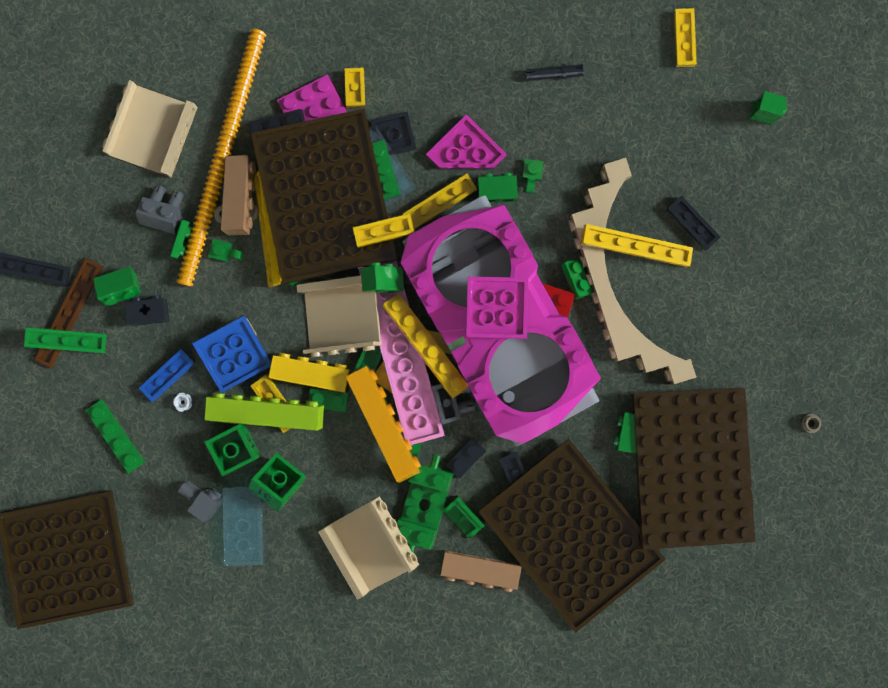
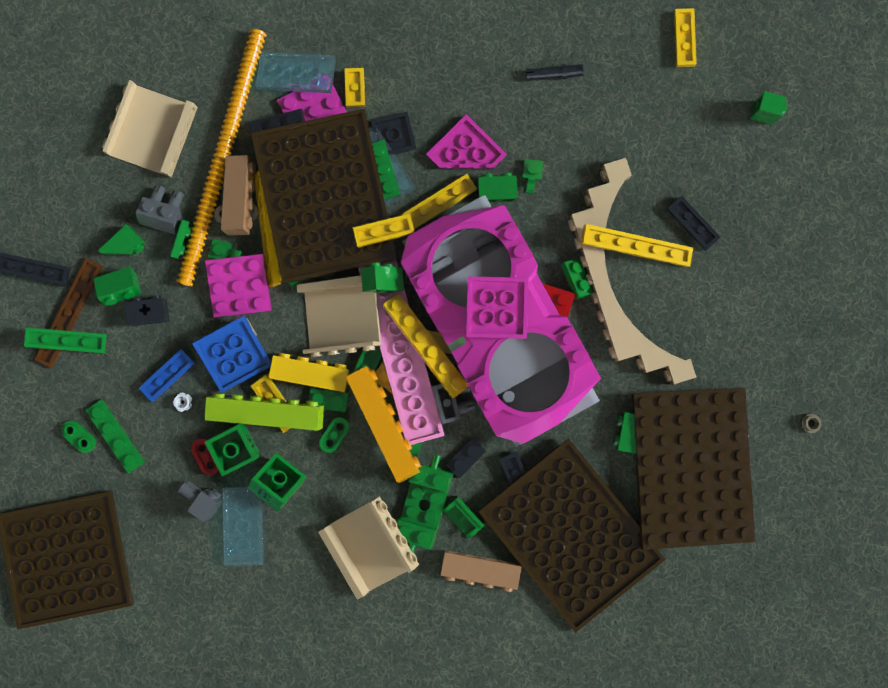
(78, 435): none -> green plate
(124, 243): none -> green slope
(203, 458): none -> red plate
(238, 285): none -> dark pink plate
(296, 72): none -> clear light blue plate
(334, 434): none -> green plate

